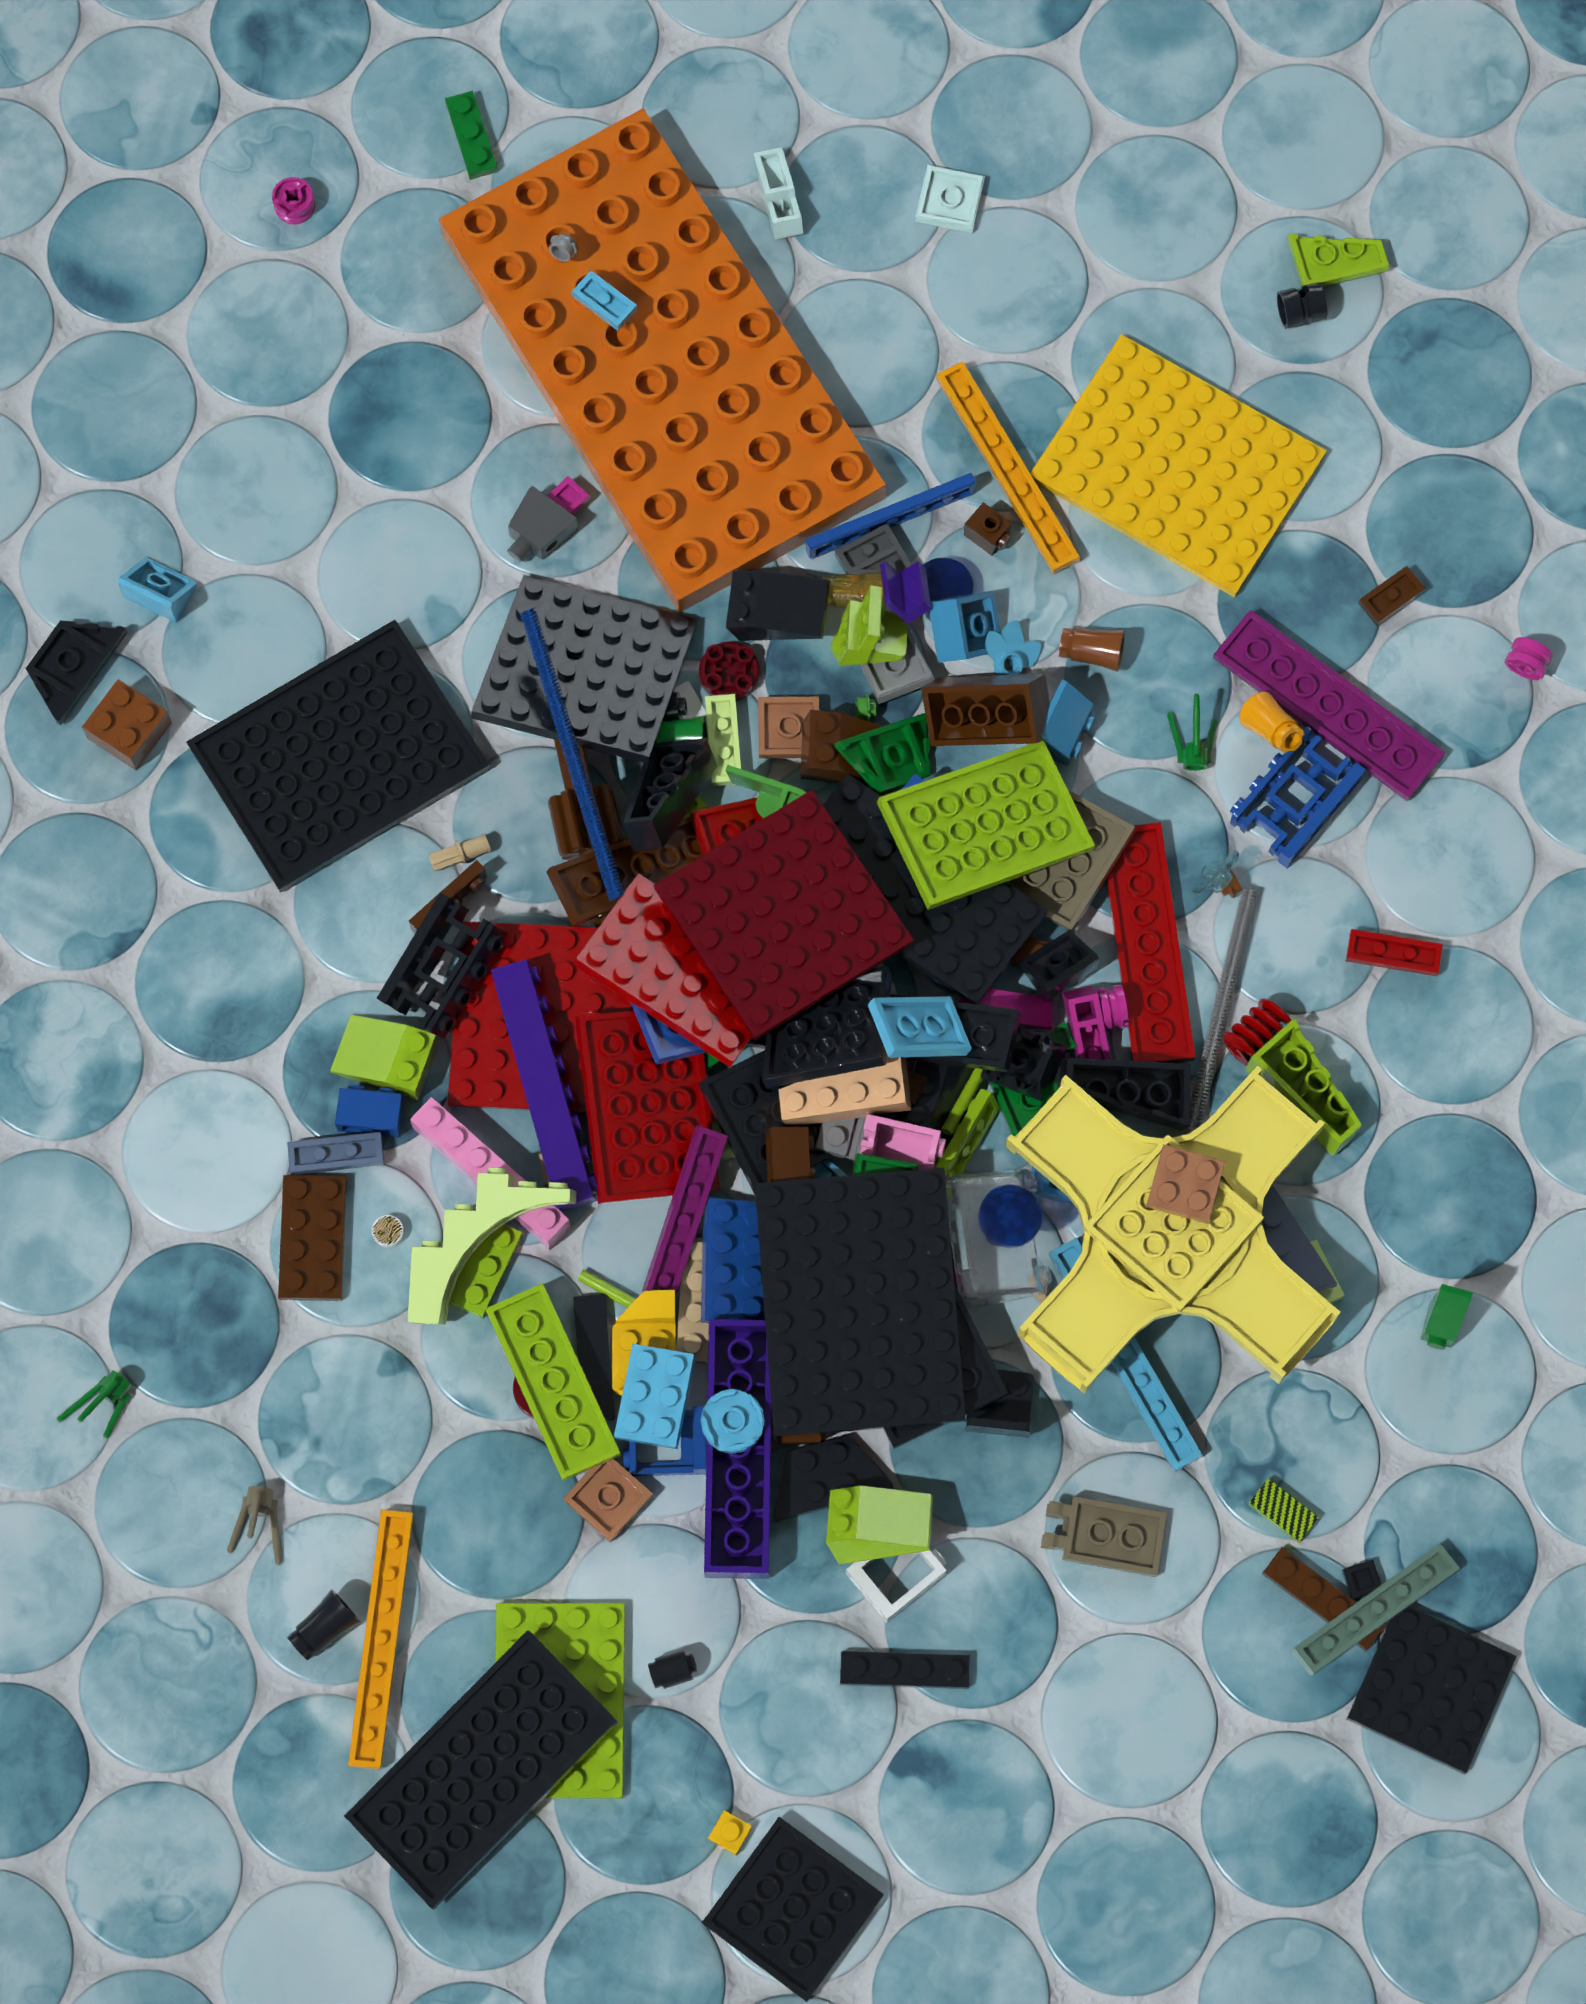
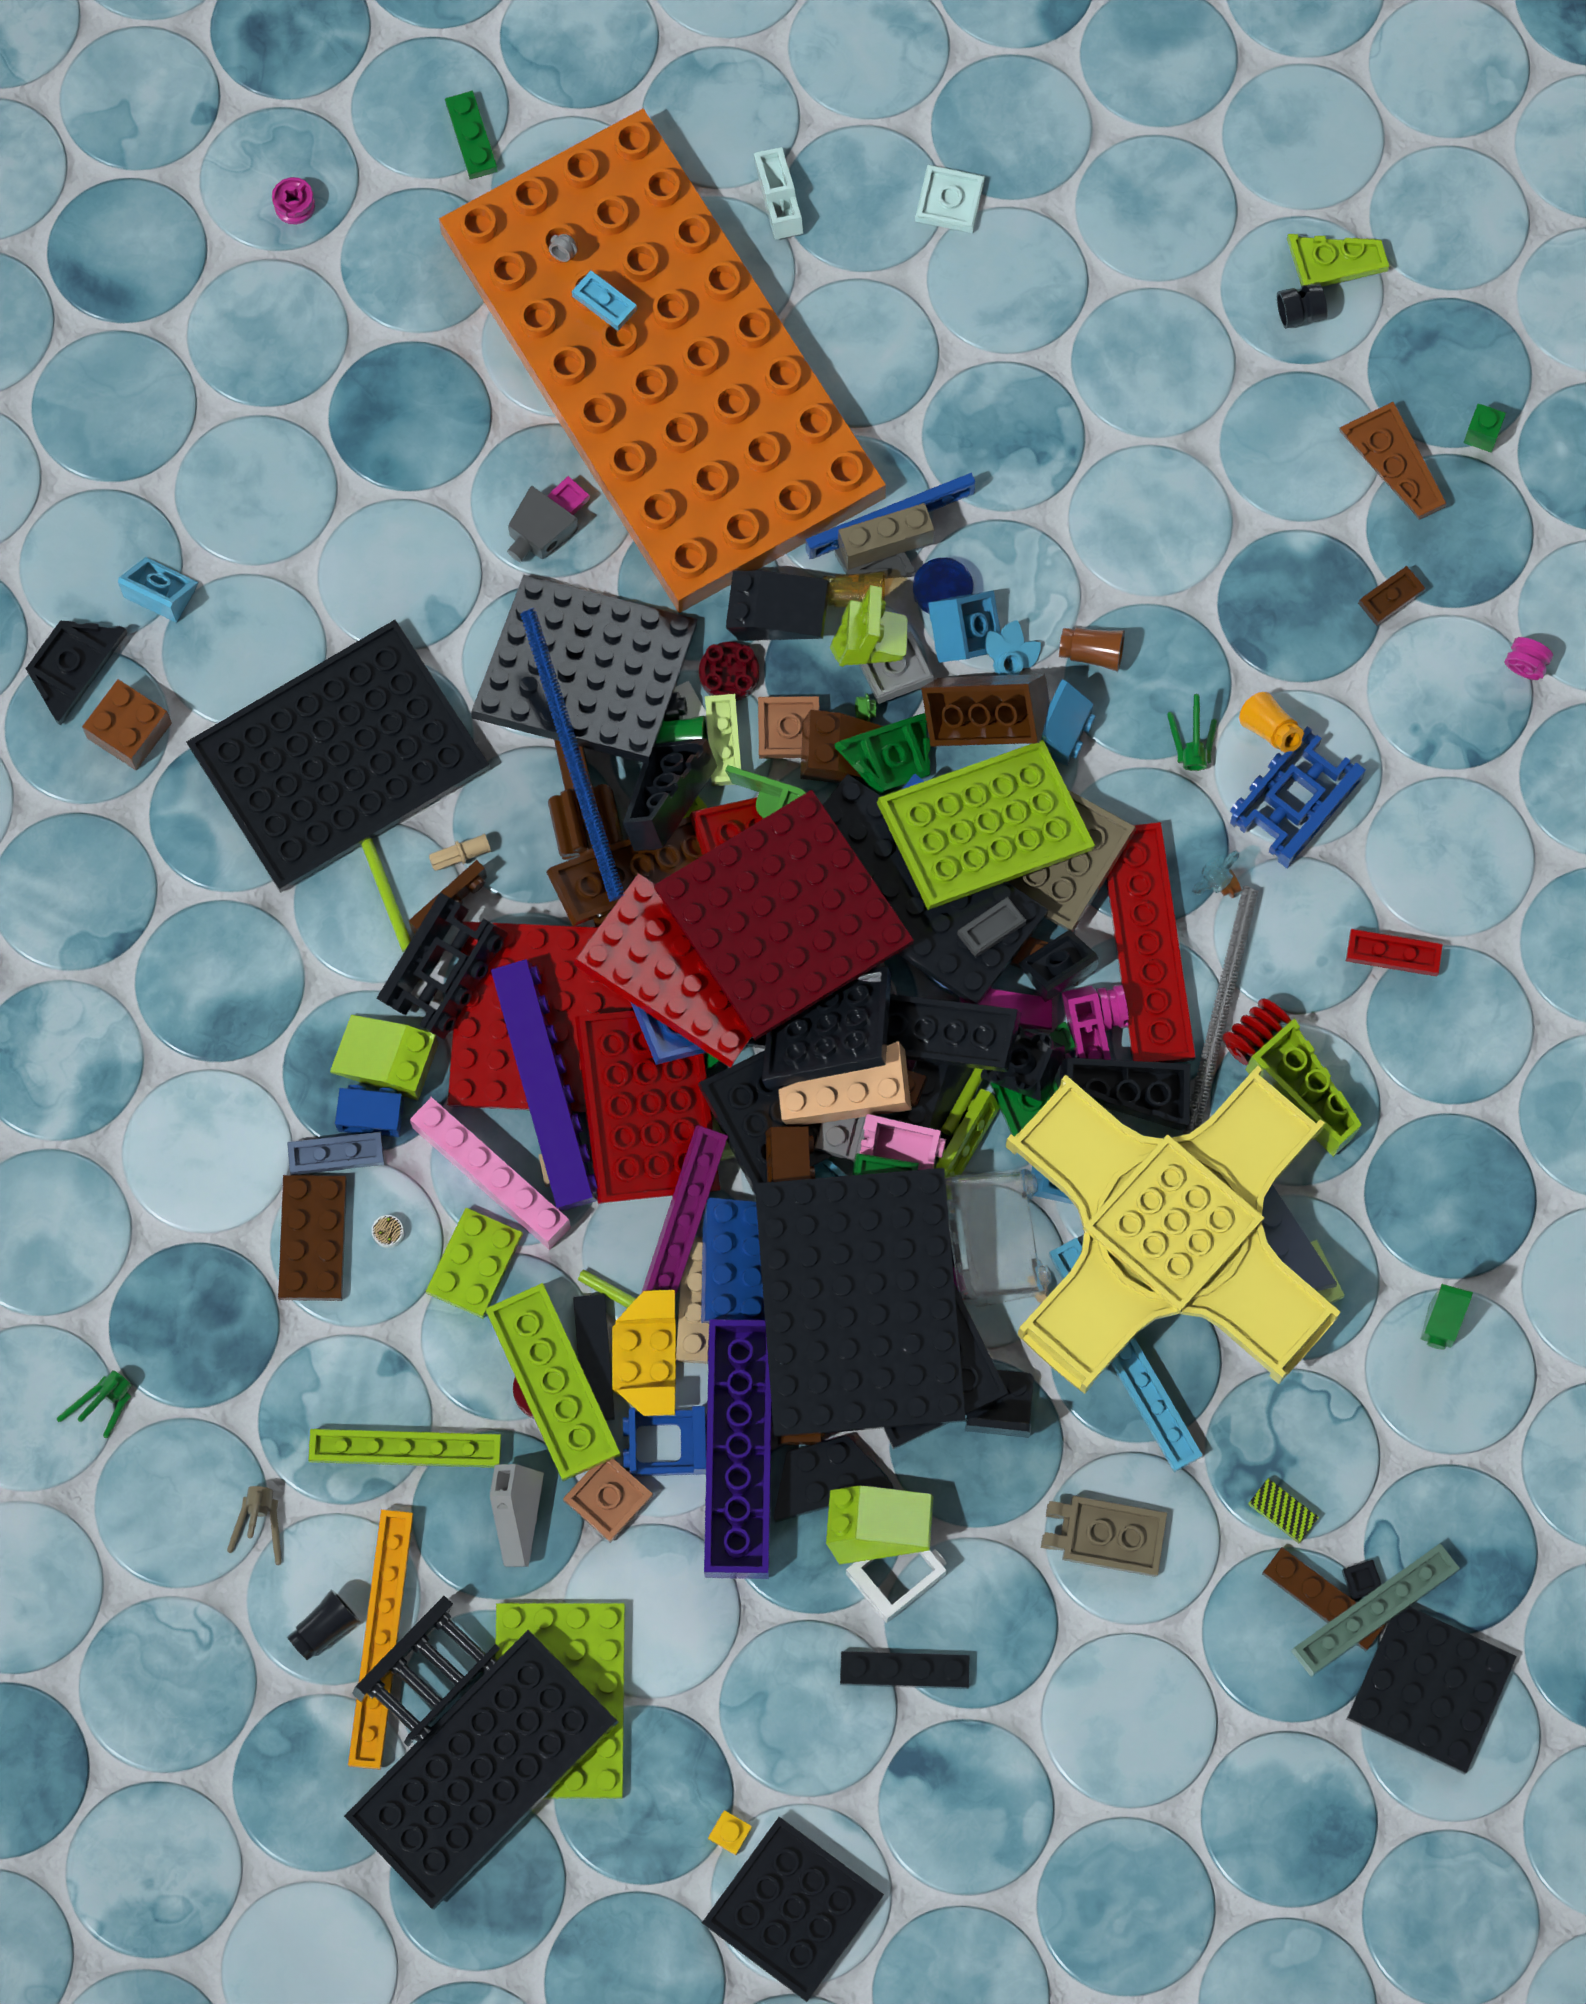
(386, 893): none -> lime bar
(404, 1448): none -> lime plate
(417, 1641): none -> black fence
(497, 1202): yellowish green arch -> none
(515, 1508): none -> light grey slope
(655, 1396): medium azure plate -> none
(672, 1669): black brick -> none
(732, 1421): medium azure tile -> none
(886, 536): none -> dark tan brick
(906, 591): dark purple panel -> none
(919, 1026): medium azure plate -> none
(988, 529): reddish brown brick -> none
(991, 927): none -> dark grey tile
(1007, 467): light orange plate -> none
(1010, 1216): clear blue tile -> none
(1177, 465): yellow plate -> none
(1185, 1184): nougat plate -> none
(1329, 705): magenta plate -> none
(1392, 453): none -> dark orange wing
(1484, 427): none -> green brick

